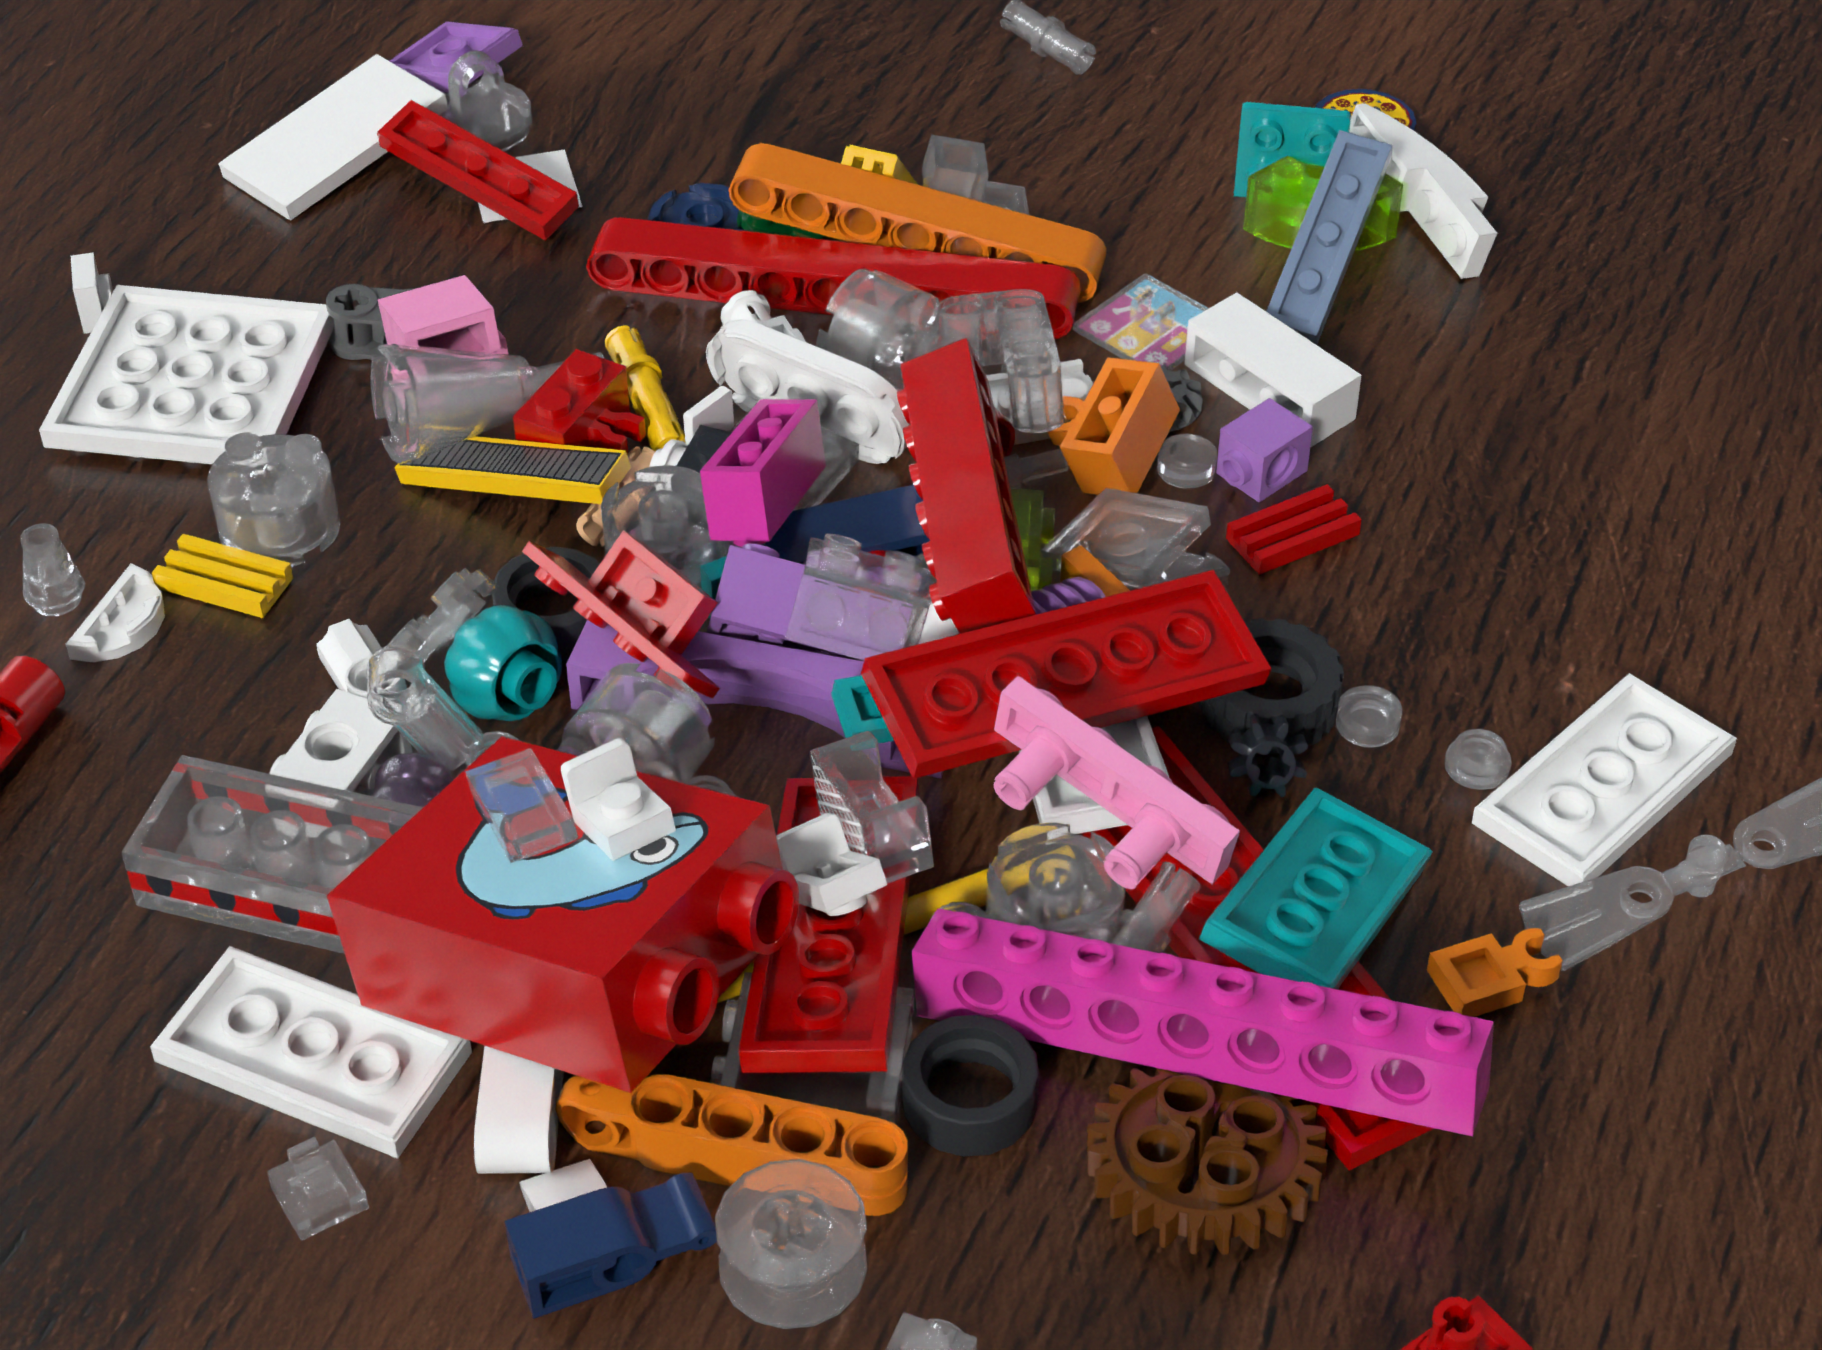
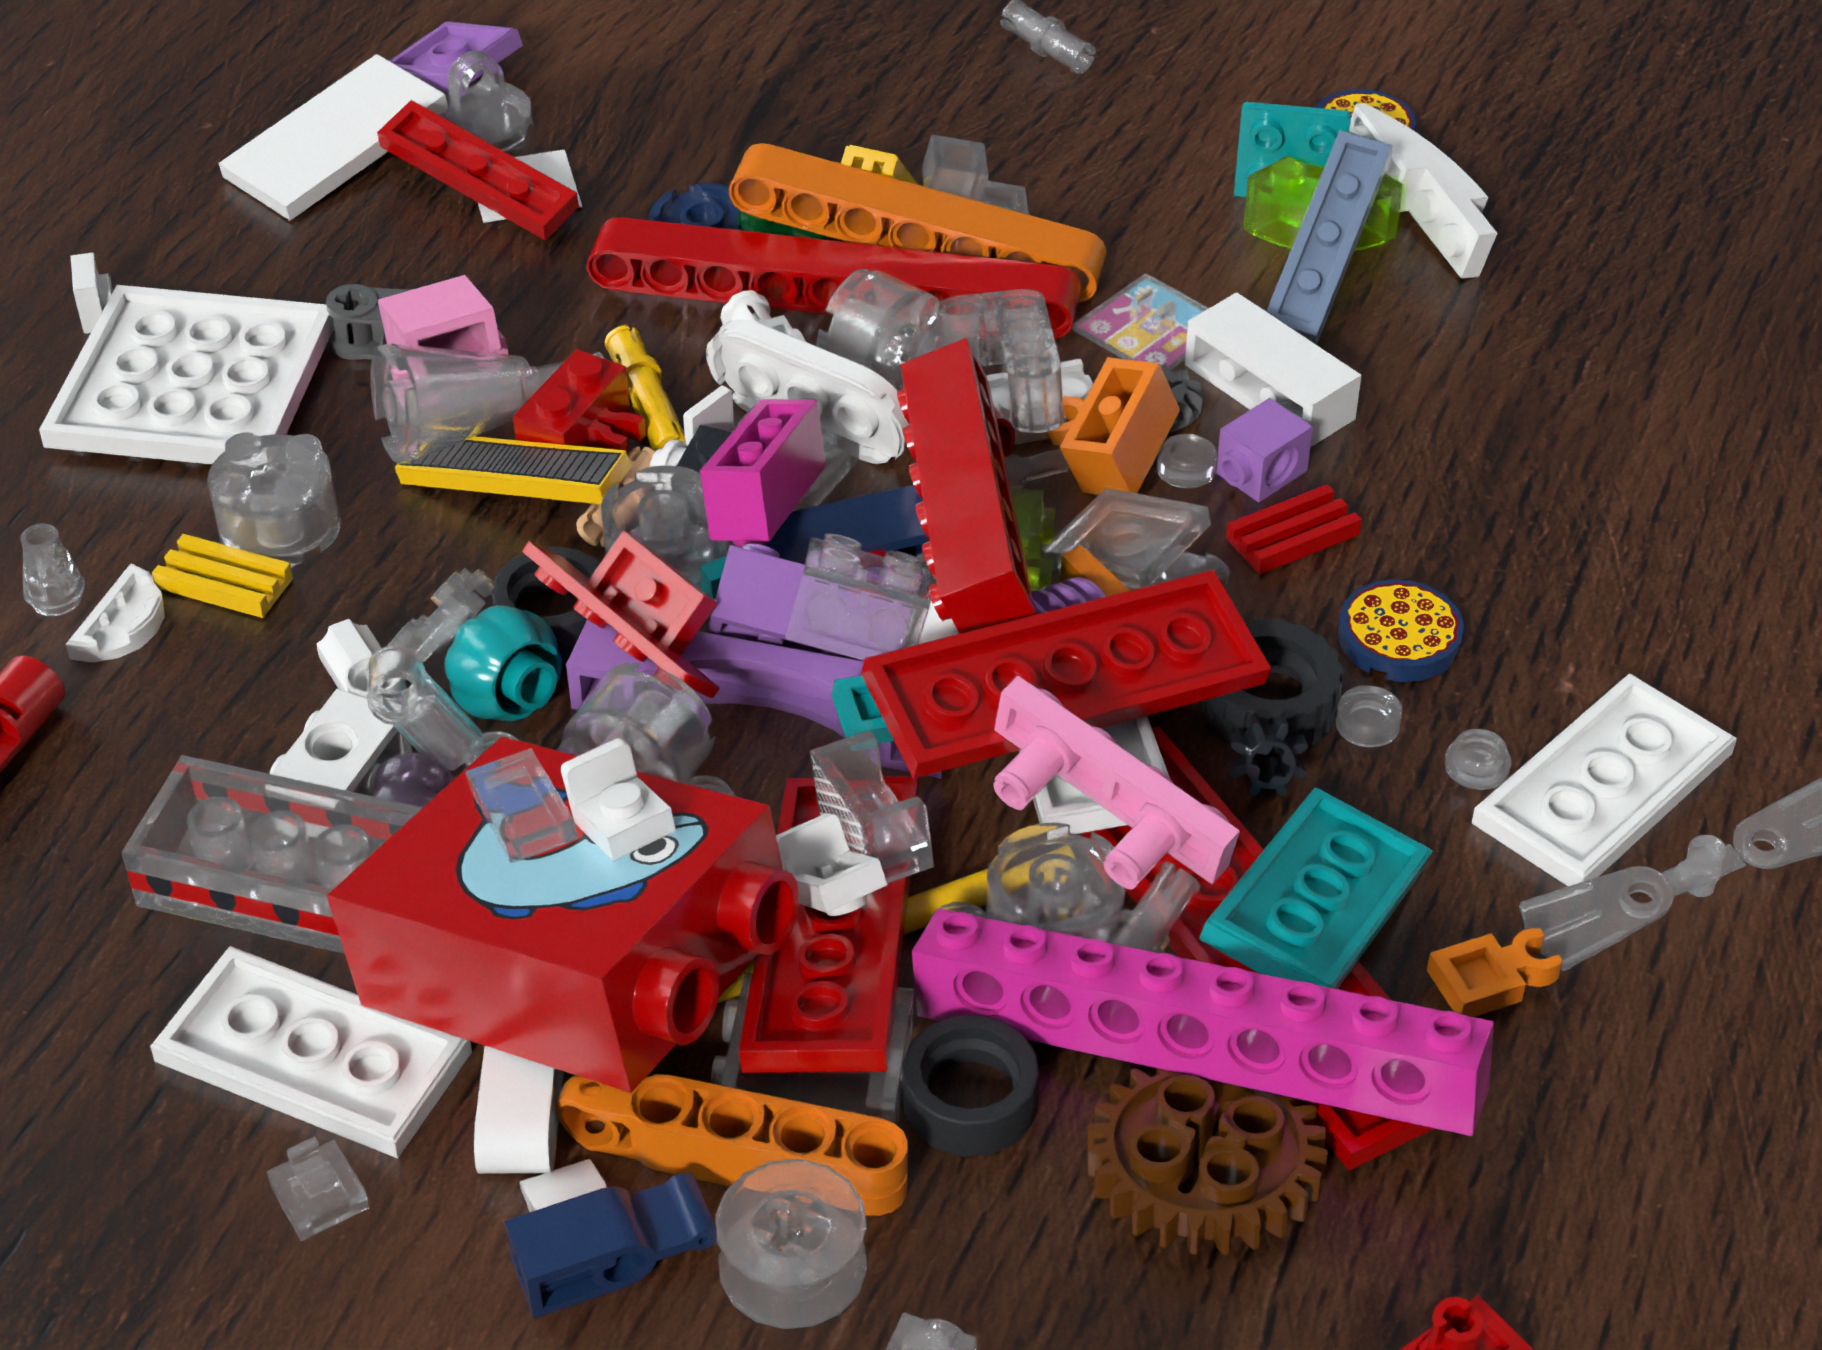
(1400, 630): none -> tile

